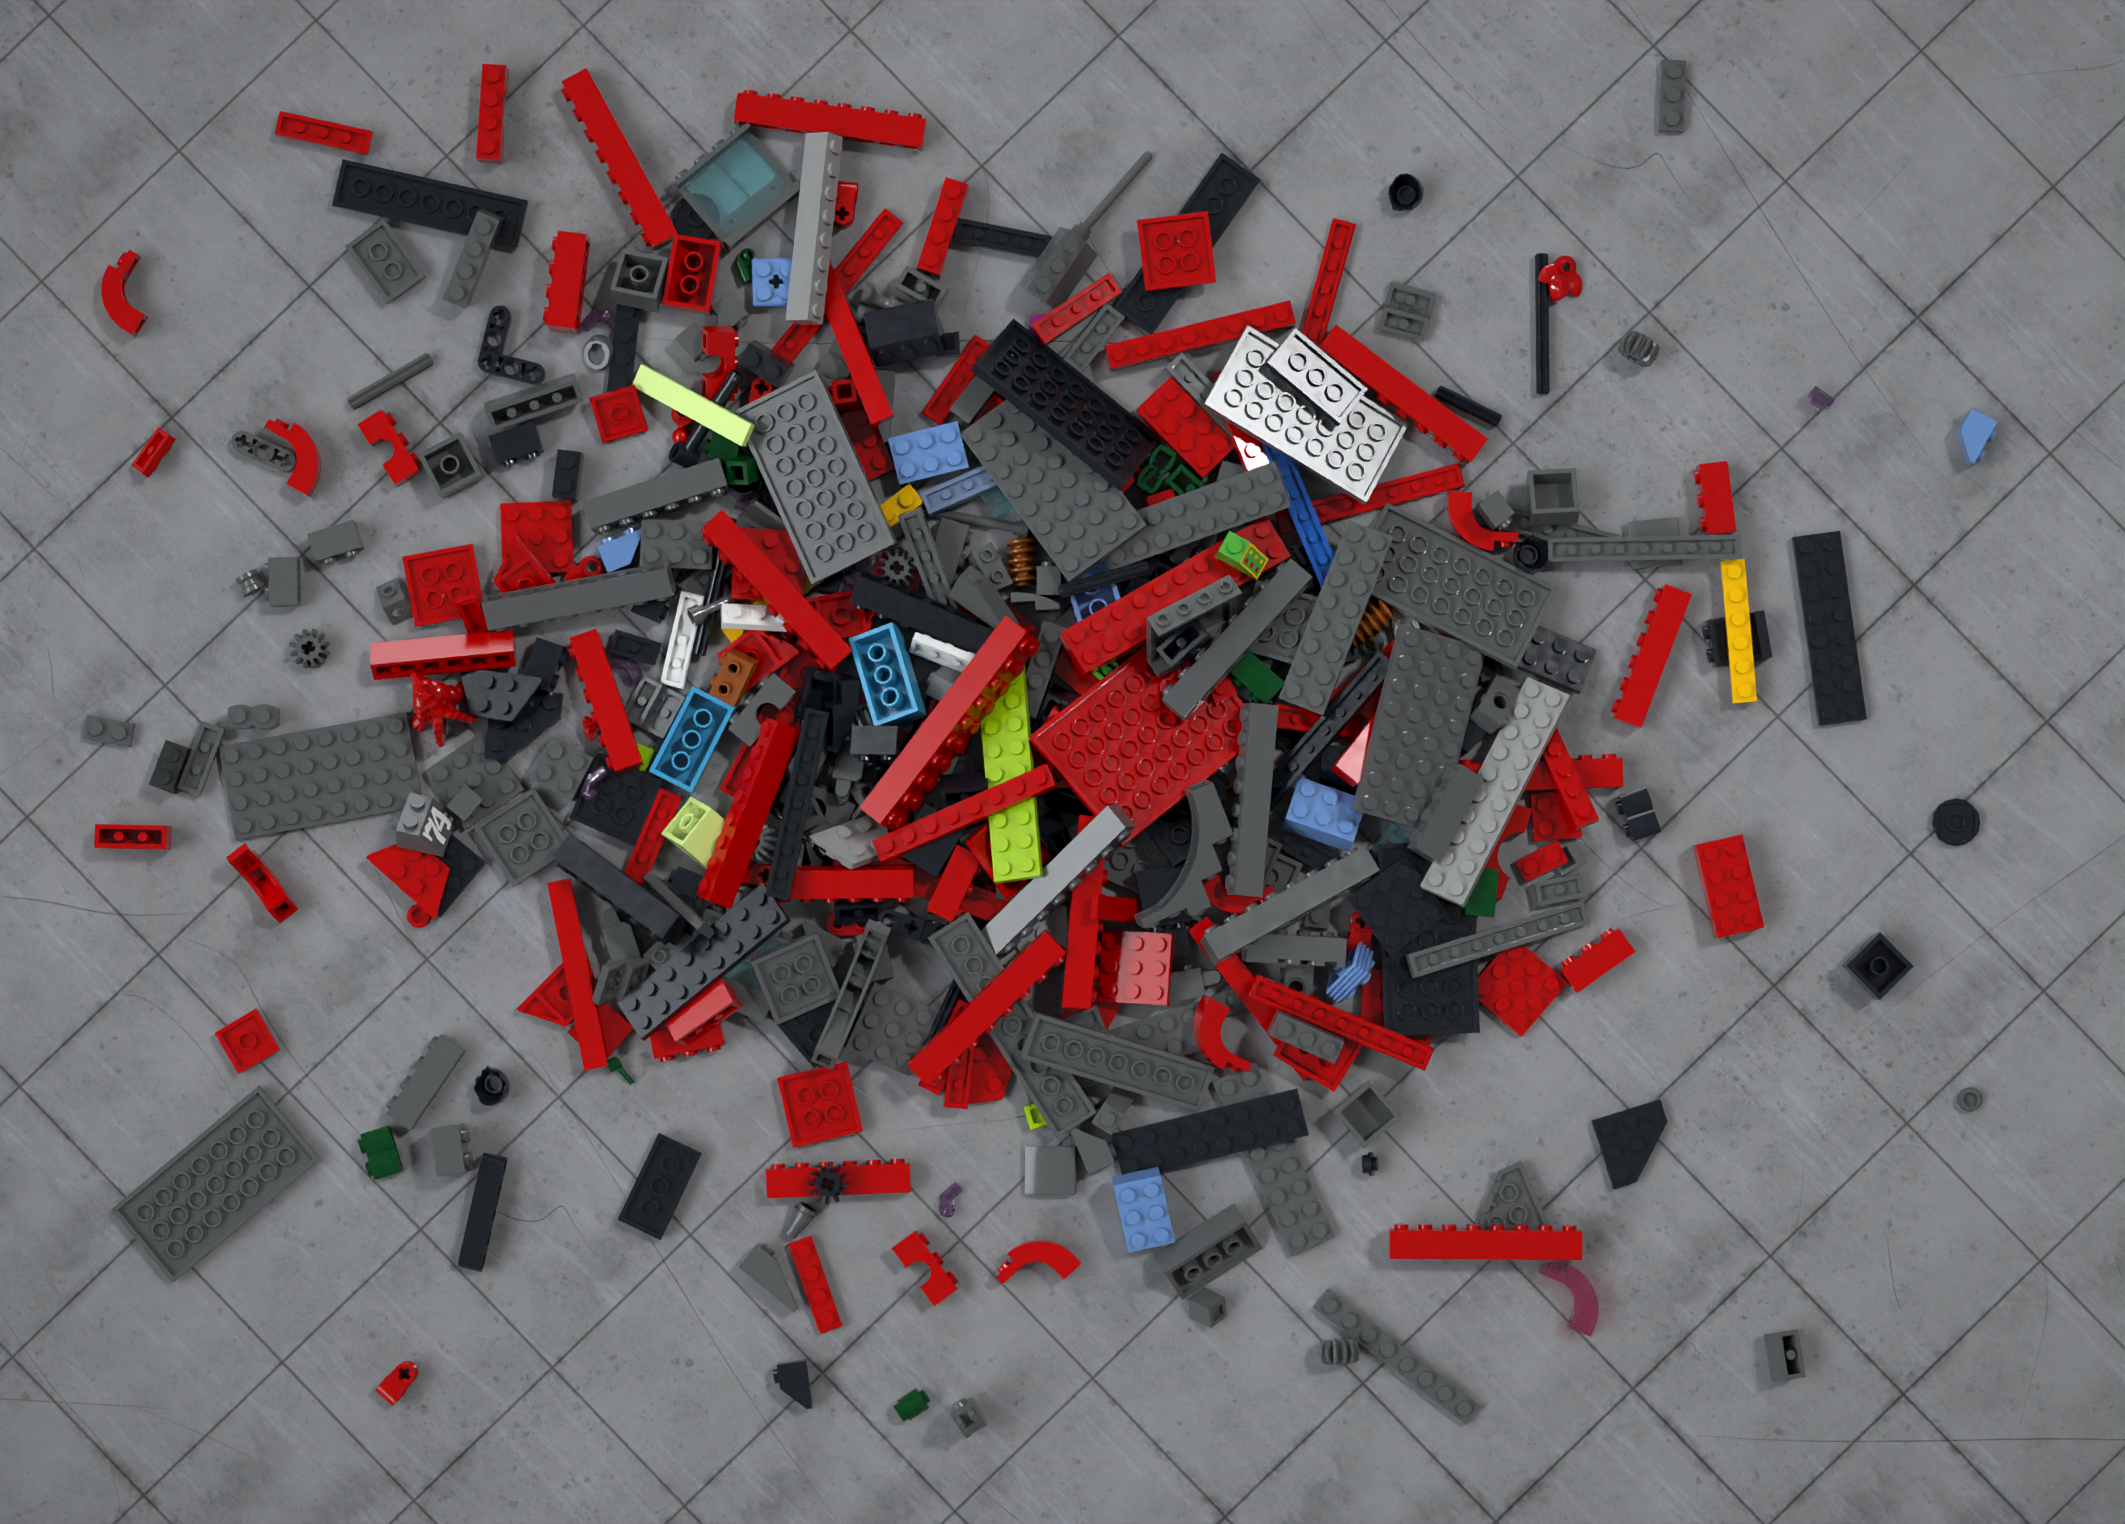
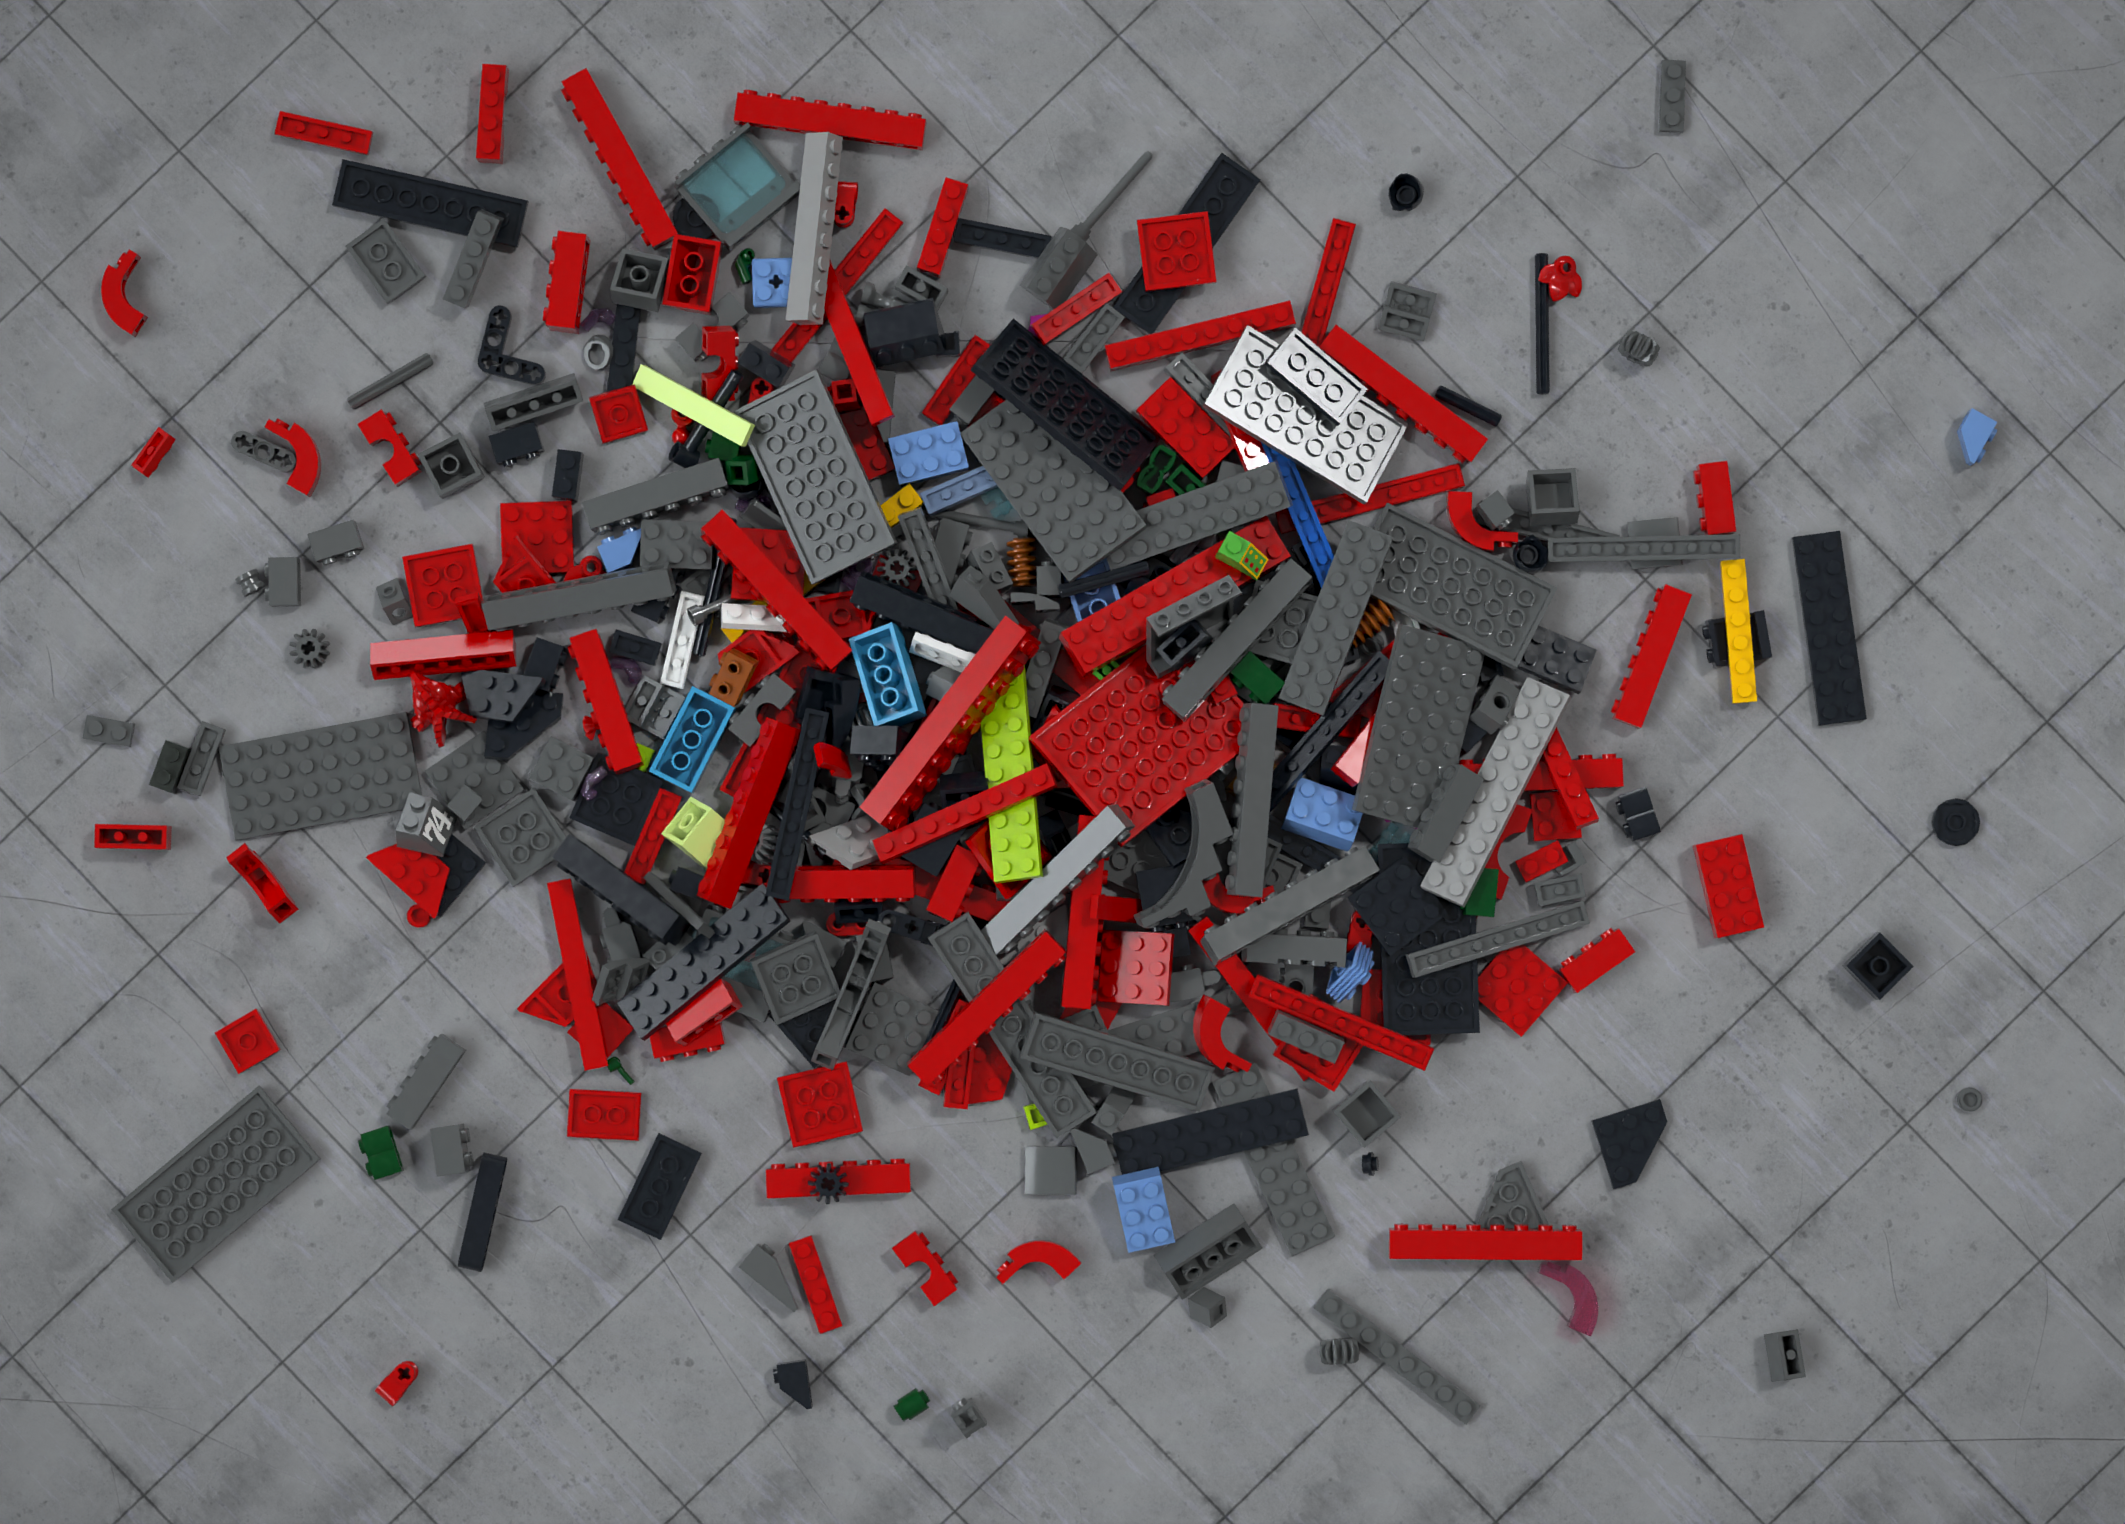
(247, 717): dark grey brick -> none
(492, 1086): black hair -> none
(604, 1114): none -> red tile
(799, 1219): dark grey cone -> none
(833, 759): none -> red slope
(946, 1200): clear purple arm -> none
(1820, 398): clear purple plate -> none

